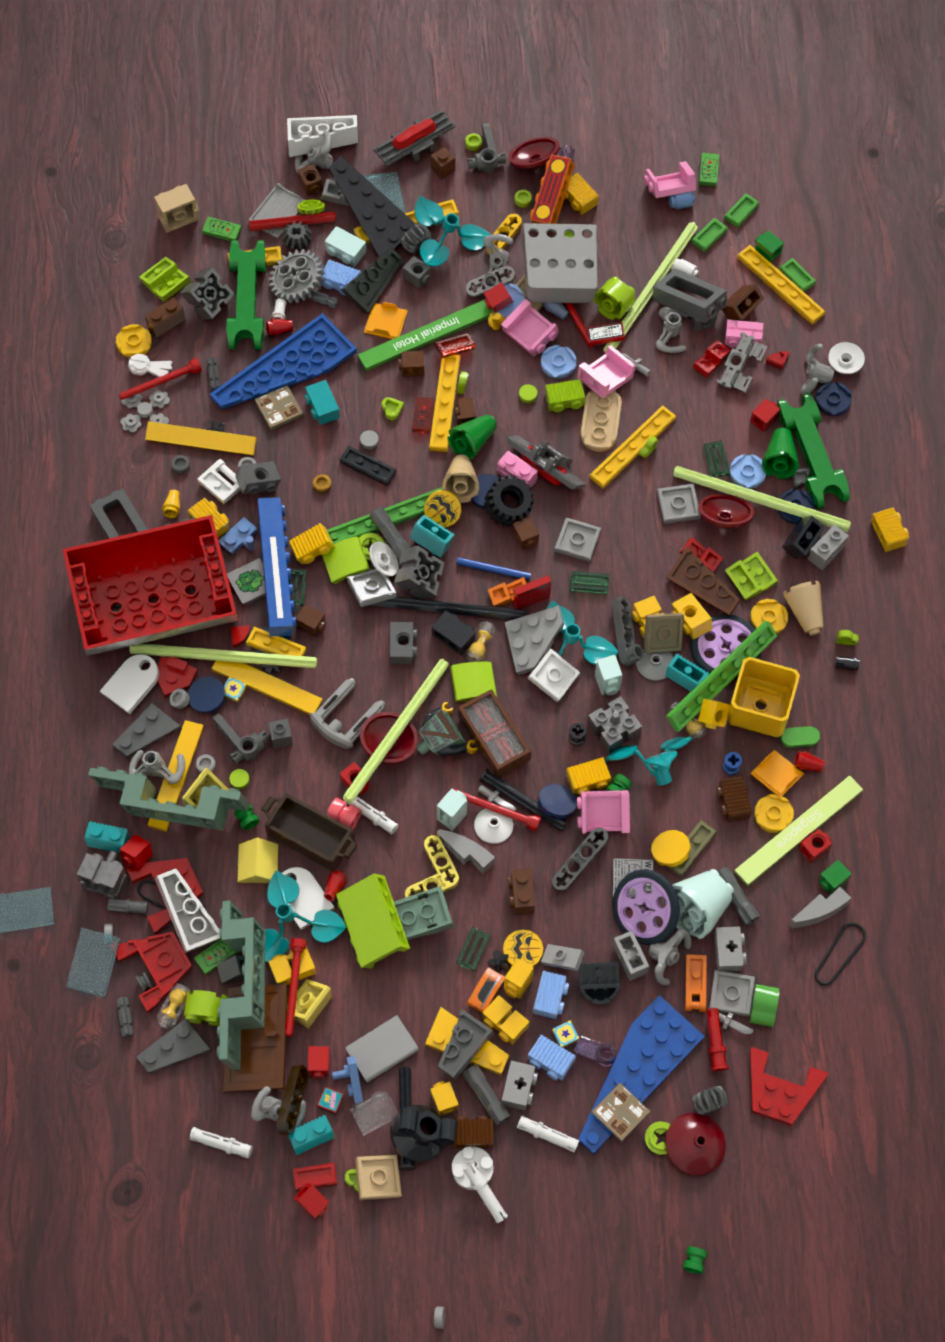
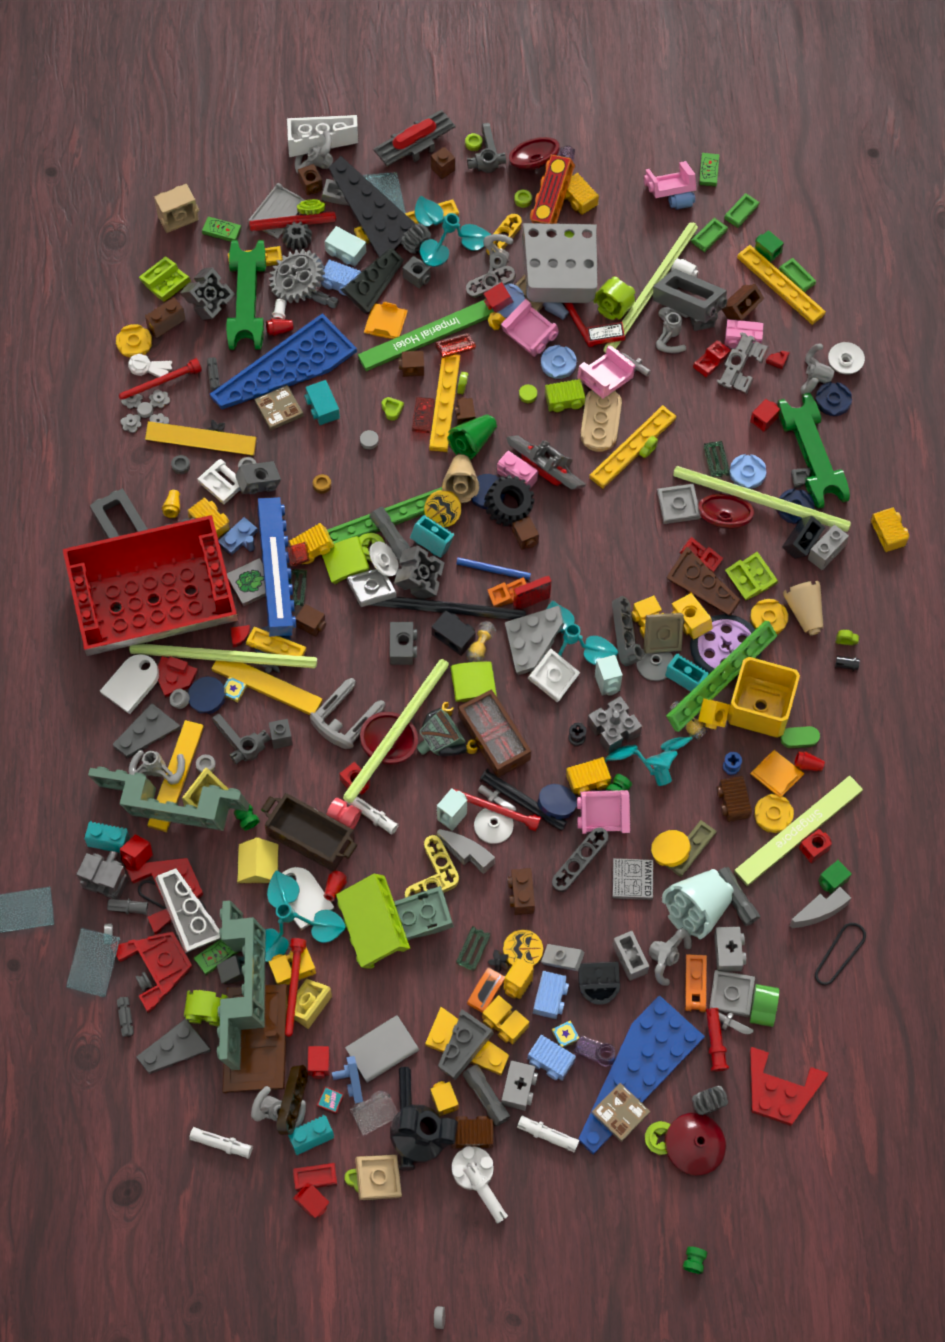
(167, 1016): clear piece -> none
(239, 779): lime tile -> none
(298, 554): none -> clear red tile
(367, 465): black tile -> none
(577, 539): light grey tile -> none
(589, 579): clear green tile -> none
(661, 888): wedge -> none
(781, 455): green cone -> none

